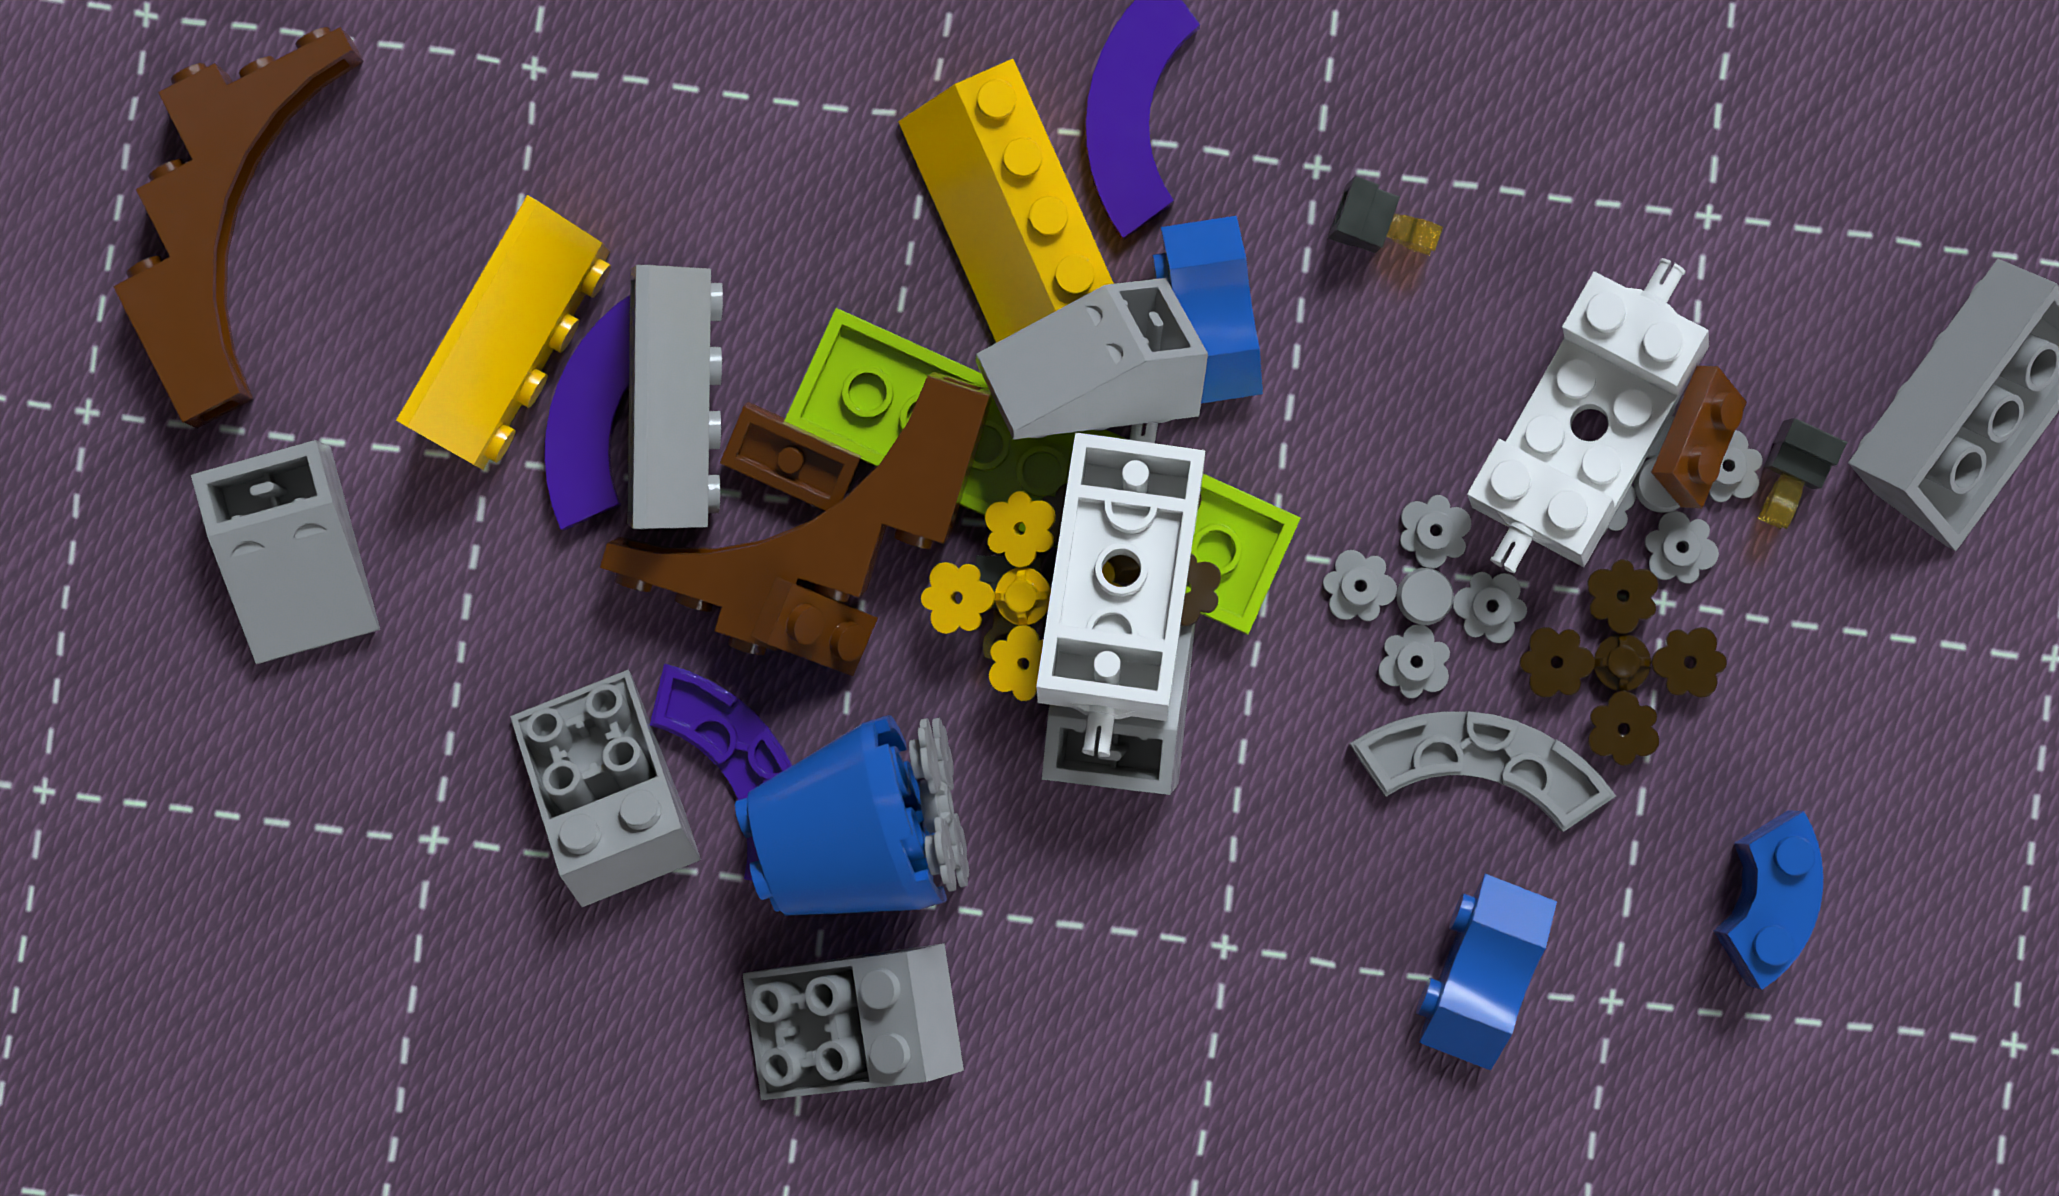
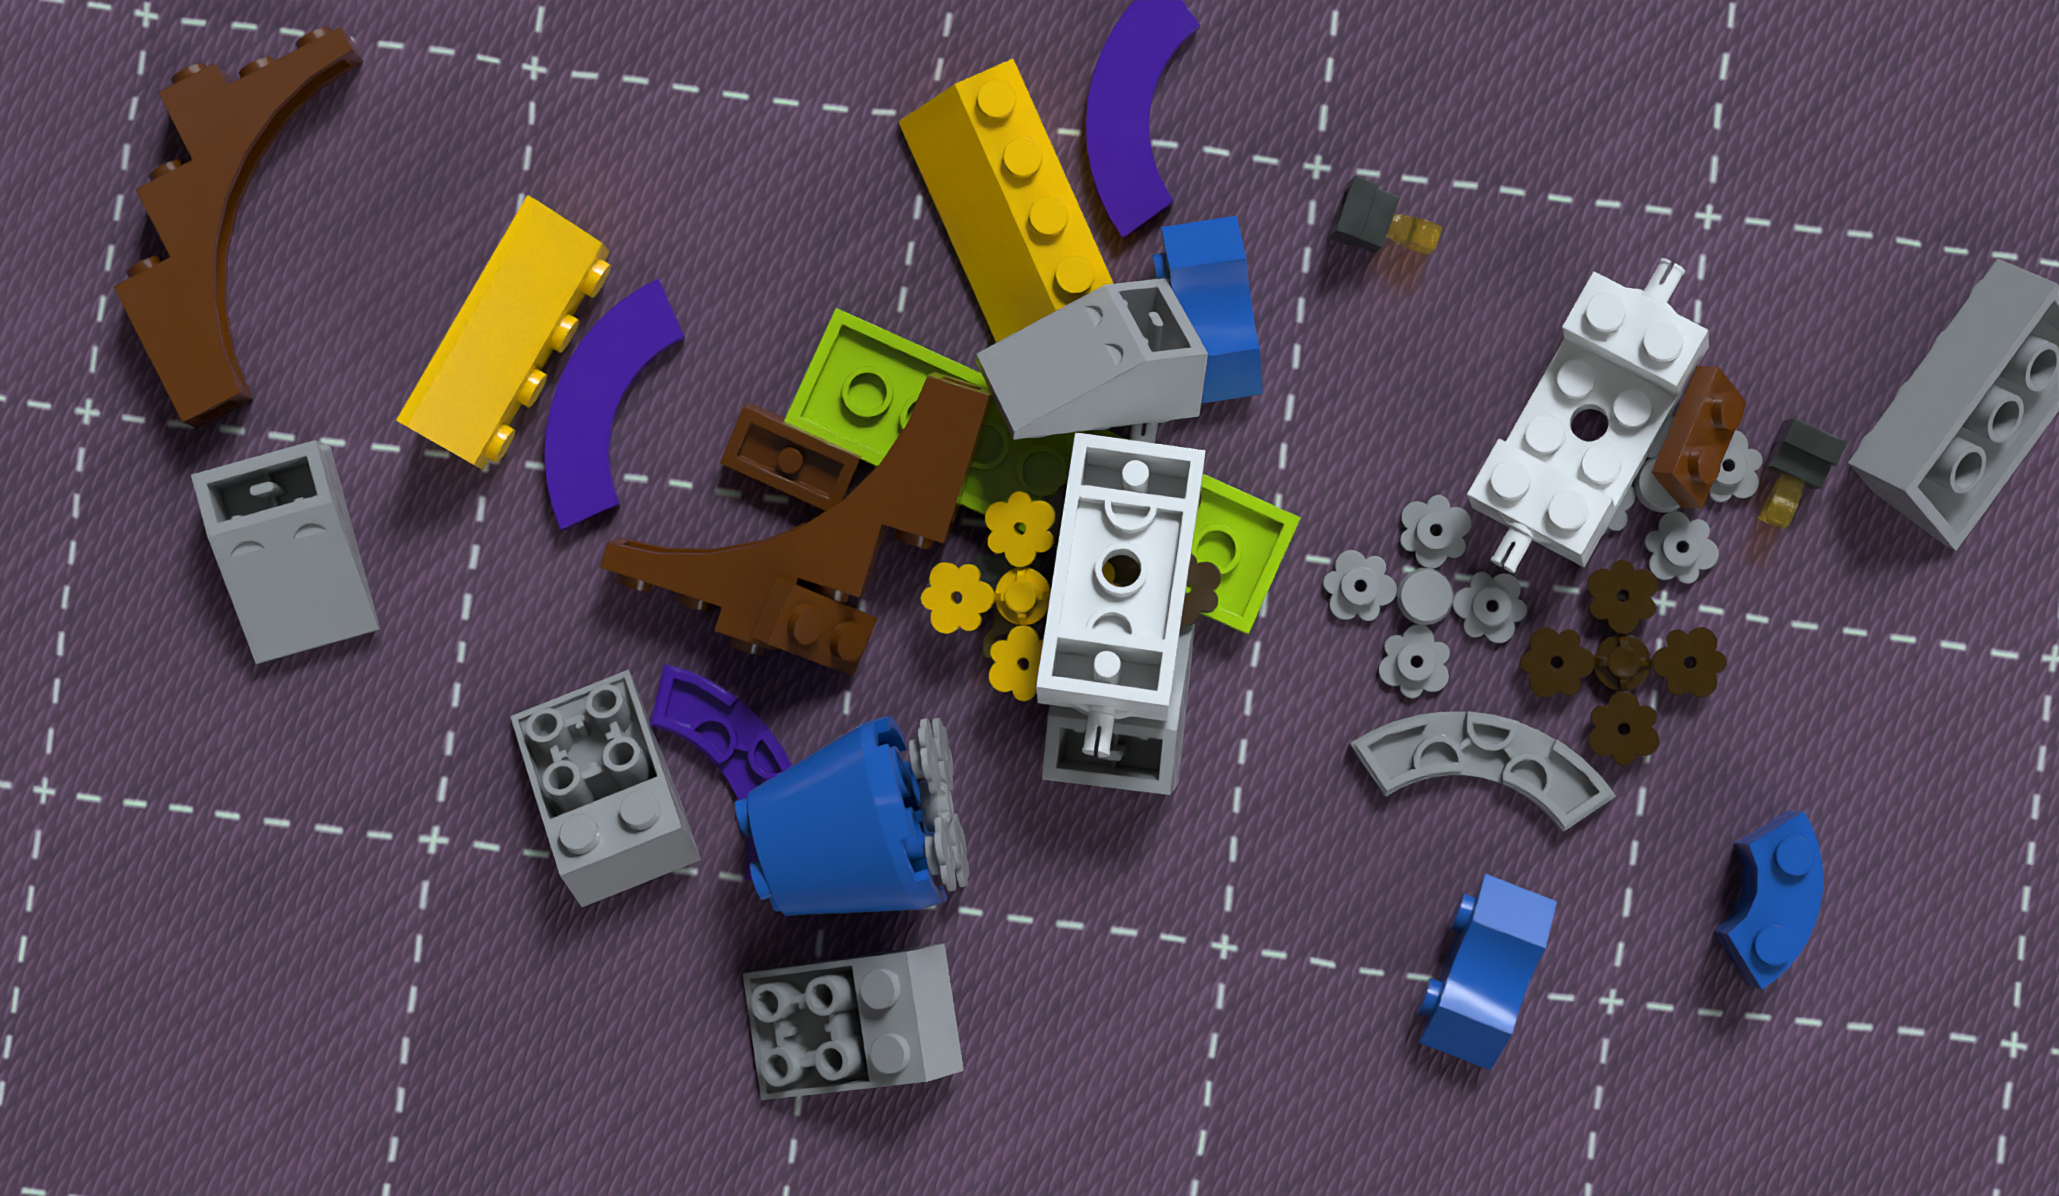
(670, 397): light grey slope -> none

